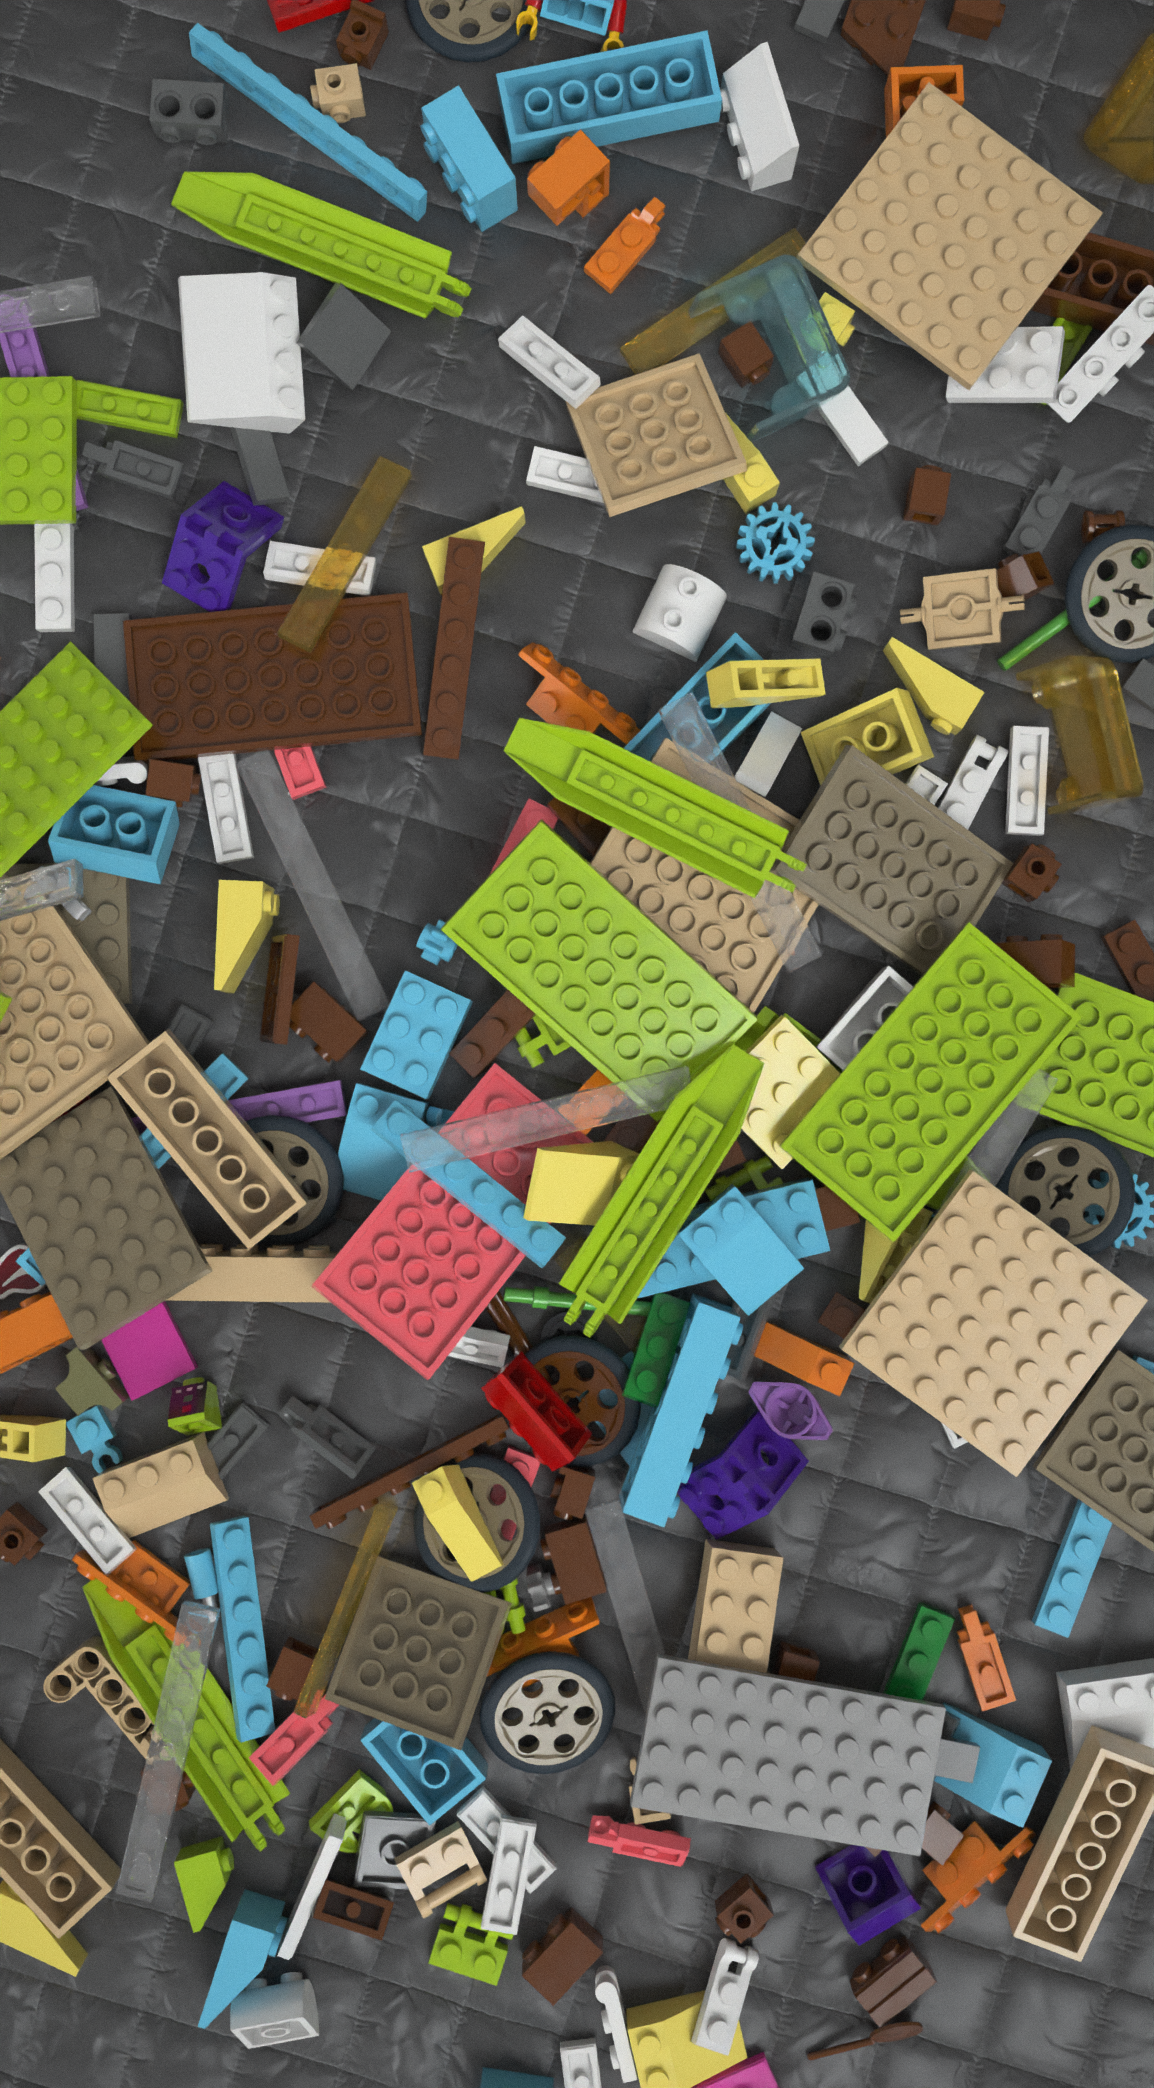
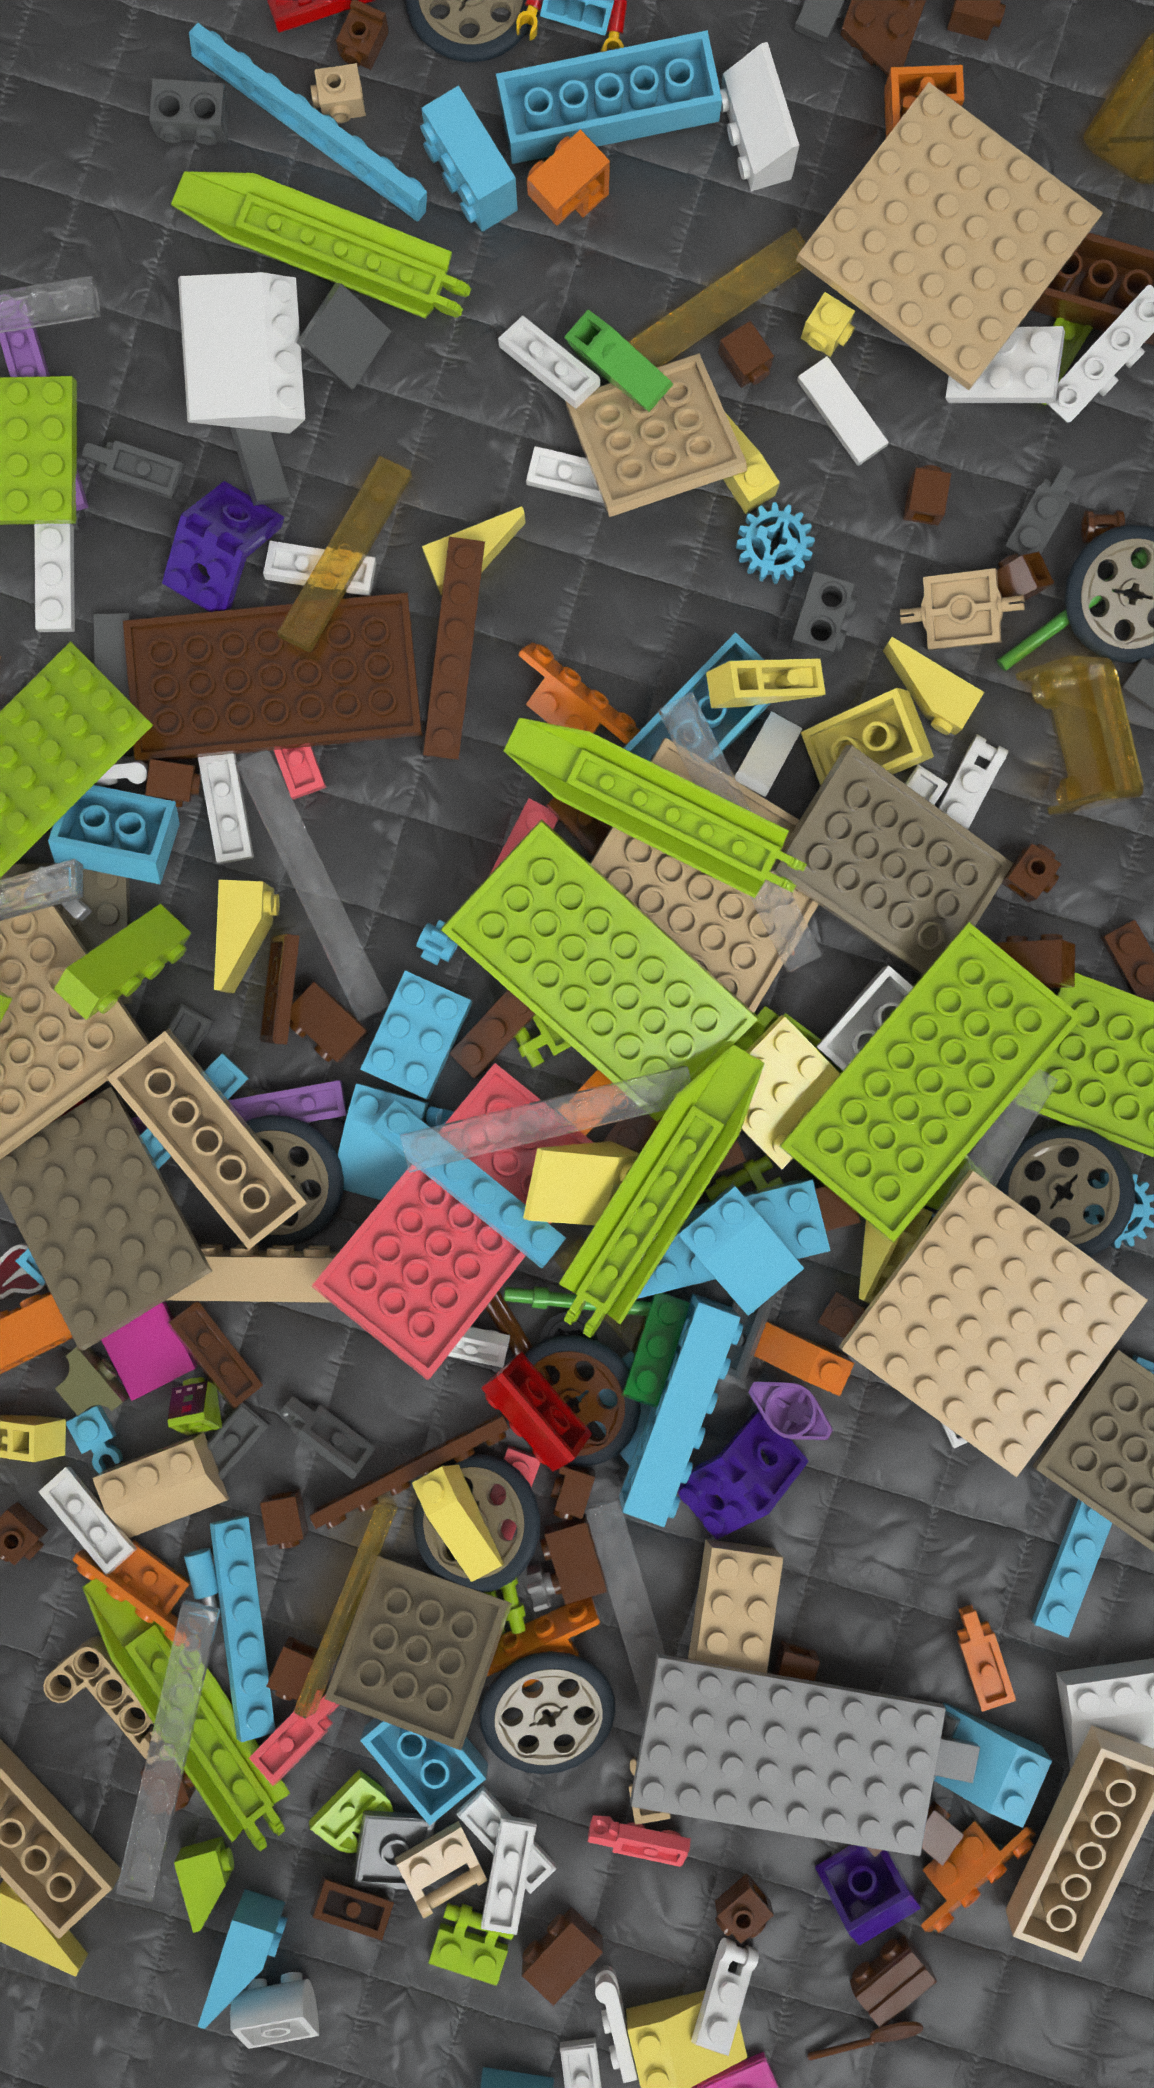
(123, 962): none -> lime brick
(128, 409): lime tile -> none
(215, 1354): none -> reddish brown plate
(284, 1518): none -> reddish brown brick
(312, 1886): white tile -> none
(617, 361): none -> bright green slope
(625, 246): orange hinge -> none
(681, 611): white brick -> none
(797, 330): clear light blue windscreen -> none
(919, 1653): green plate -> none
(1027, 780): white plate -> none

